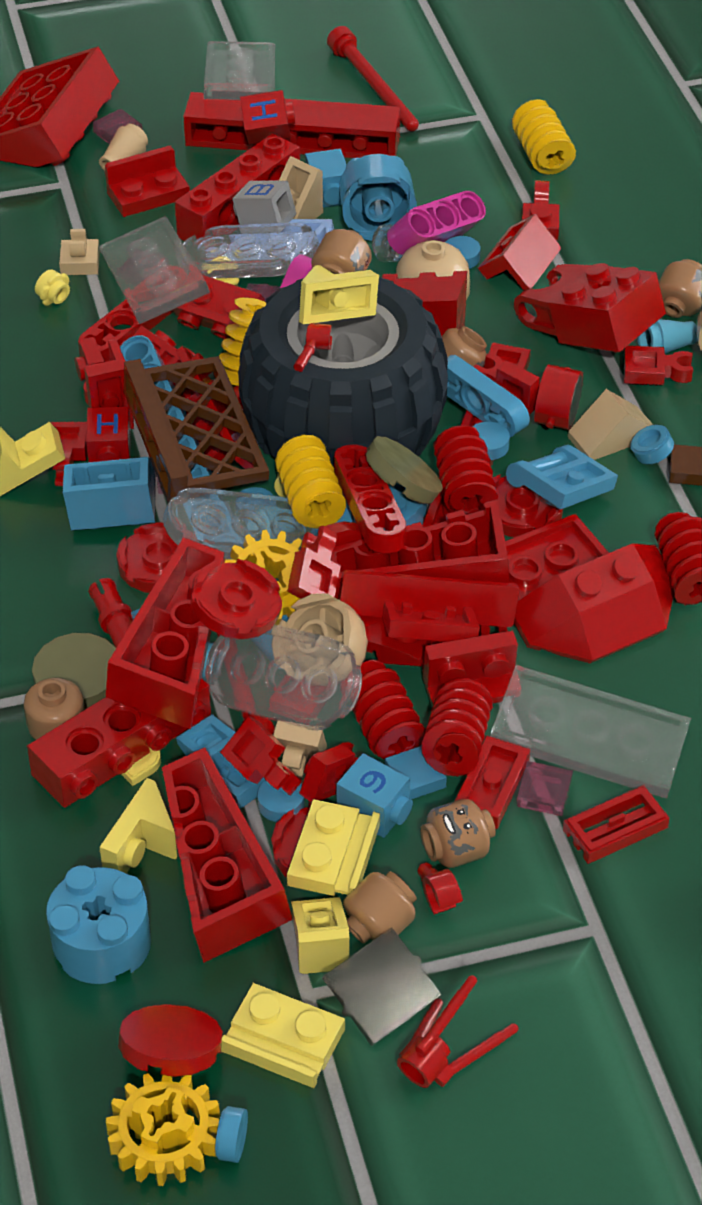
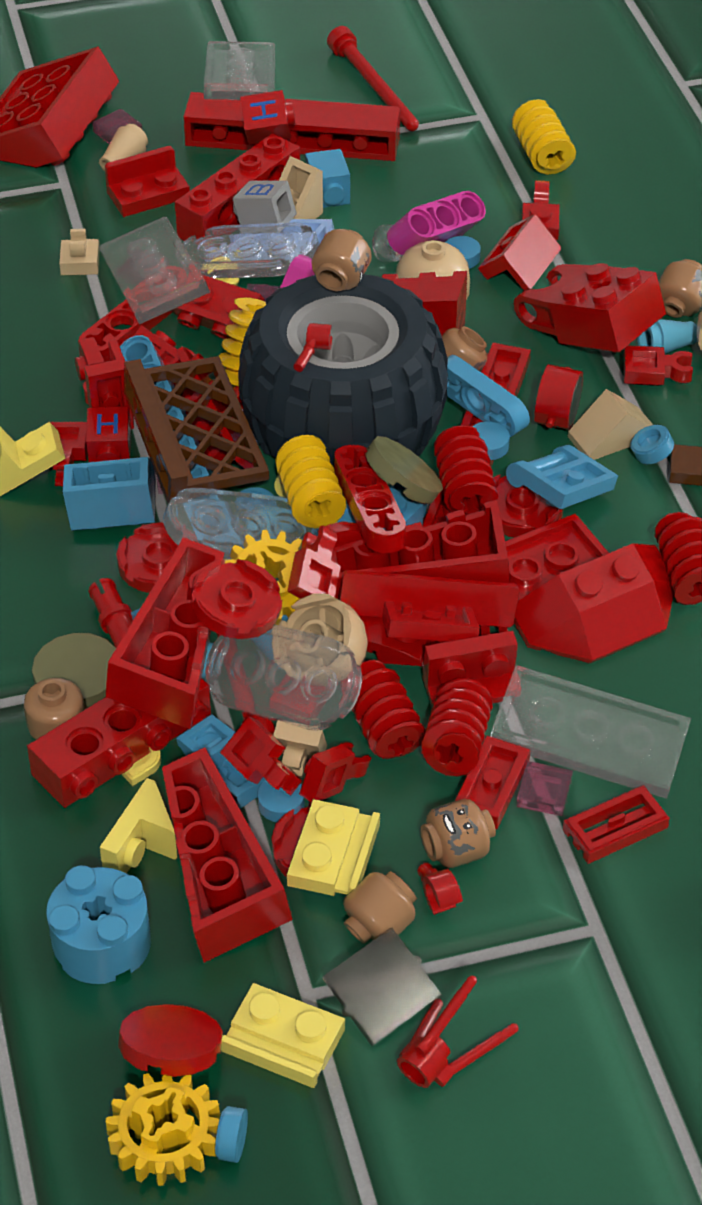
(52, 287): light yellow plate -> none
(320, 934): light yellow slope -> none
(337, 296): light yellow slope -> none
(375, 192): dark azure brick -> none
(376, 789): dark azure brick -> none
(422, 776): dark azure tile -> none
(513, 379): red plate -> none

